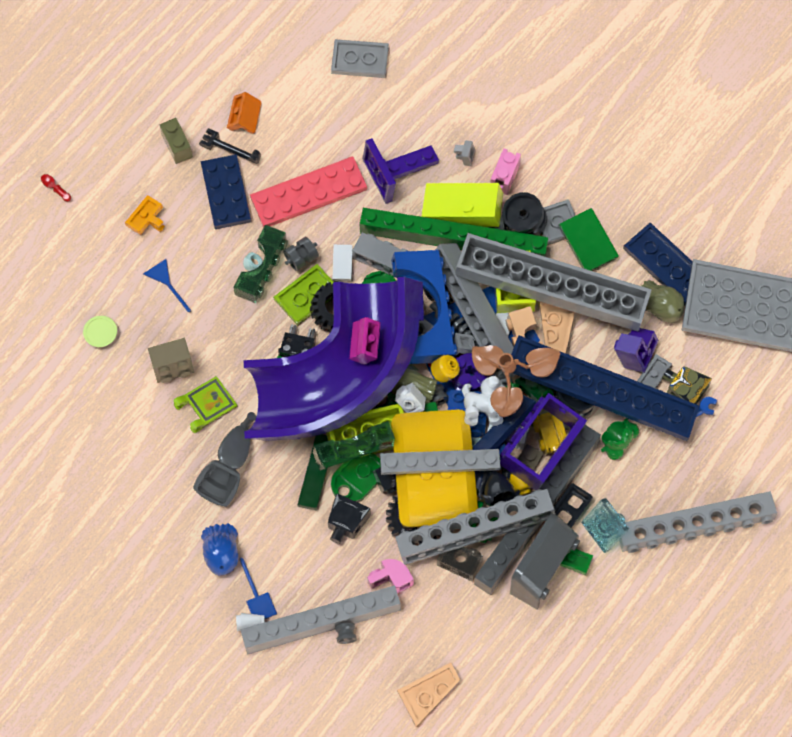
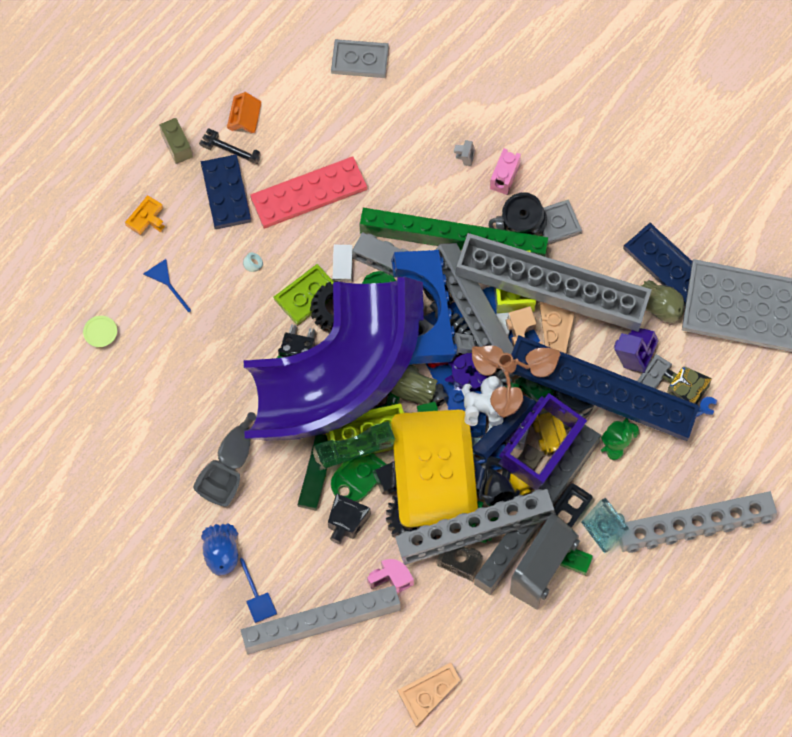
(49, 182): red piece -> none
(171, 360): dark tan brick -> none
(208, 401): lime flag -> none
(247, 620): white cone -> none
(251, 283): clear green arch -> none
(299, 254): dark grey wheel -> none
(345, 633): dark grey wheel -> none
(365, 340): dark pink brick -> none
(386, 172): dark purple piece -> none
(410, 398): white brick -> none
(440, 461): light grey plate -> none
(445, 368): yellow head -> none
(464, 203): neon yellow brick -> none
(588, 240): green tile -> none

